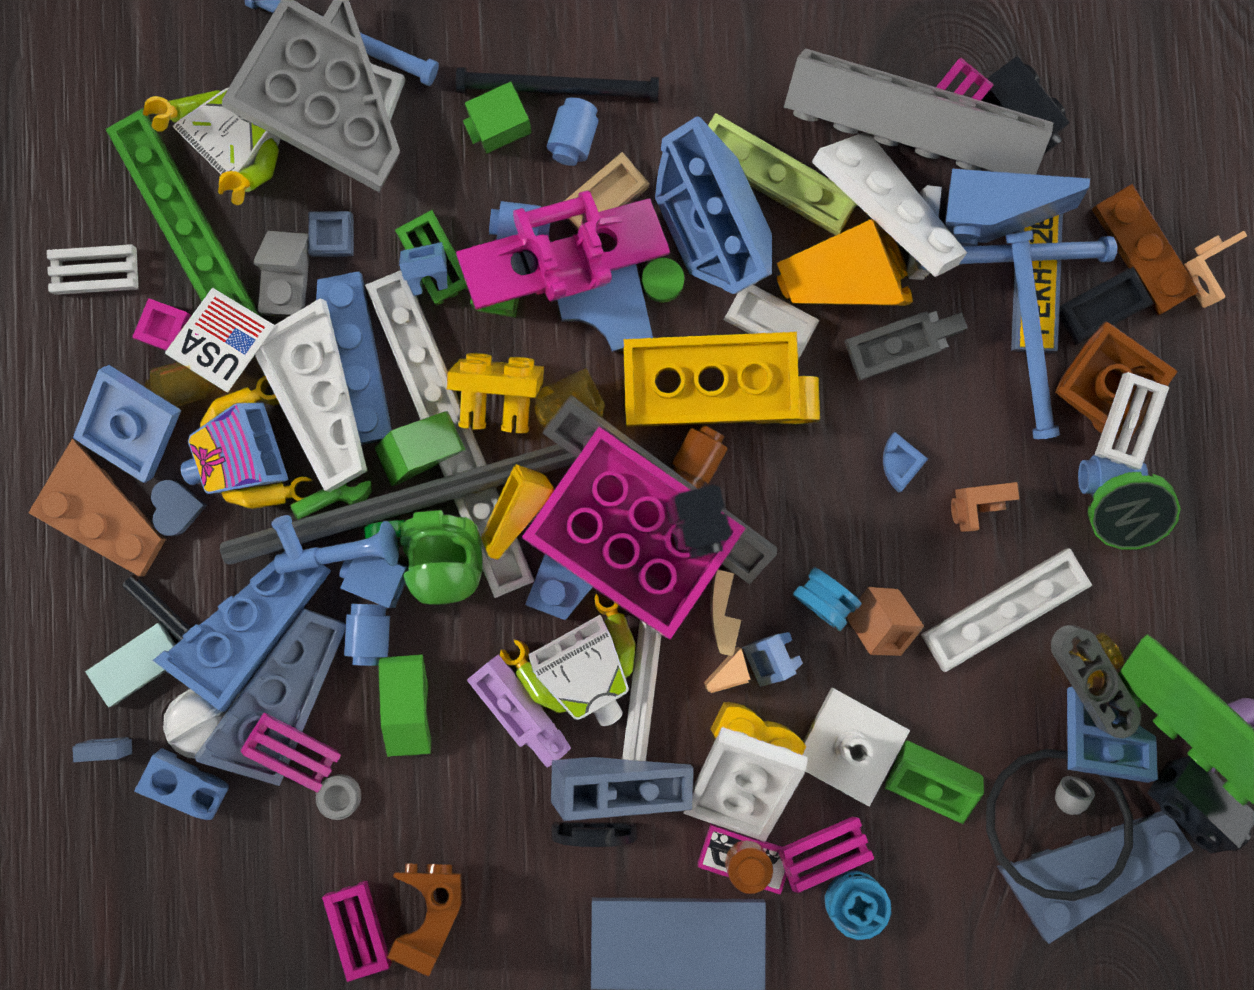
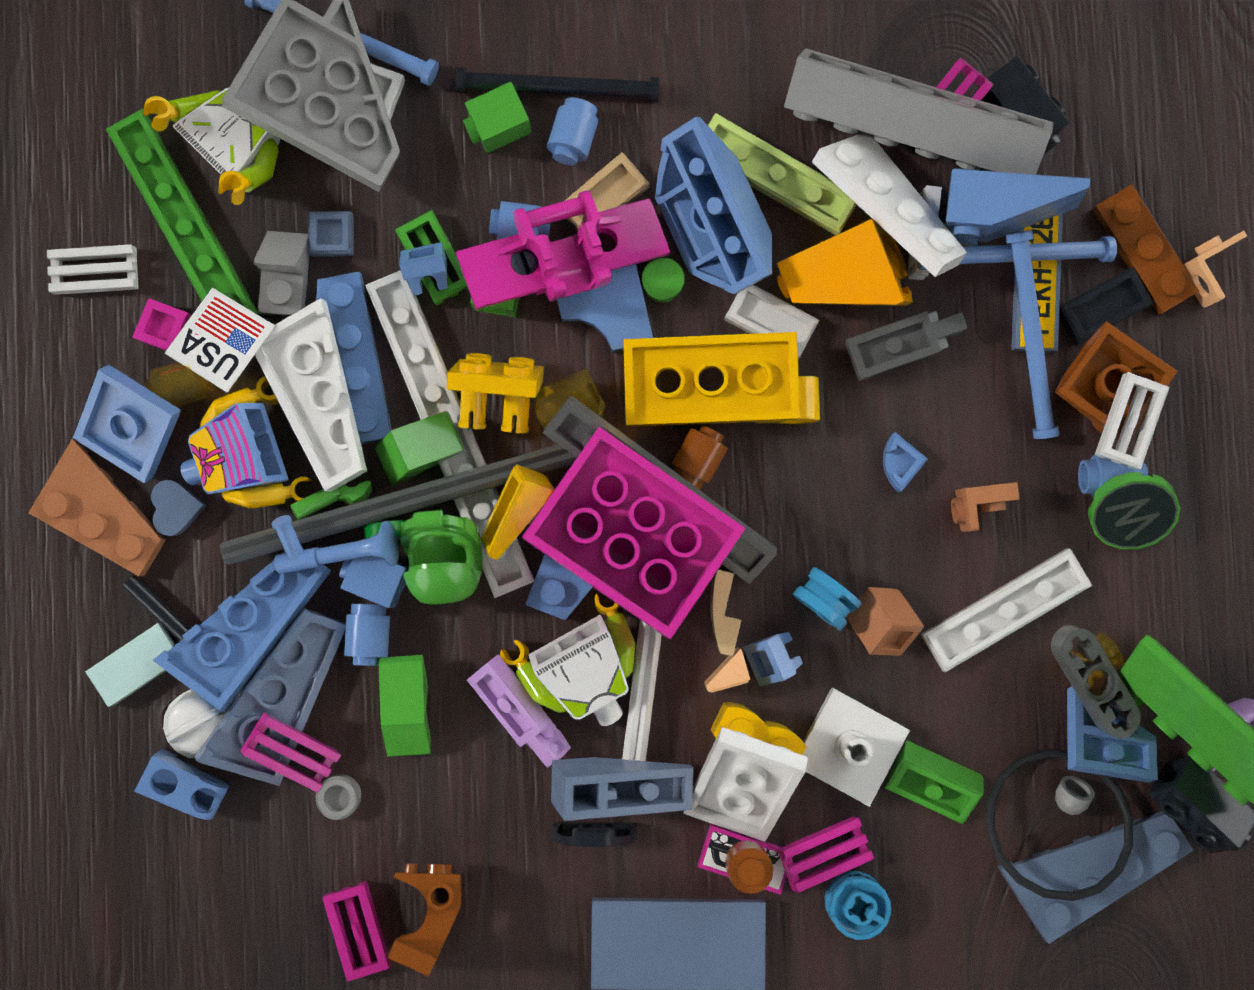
(102, 749): sand blue tile -> none
(699, 520): black brick -> none

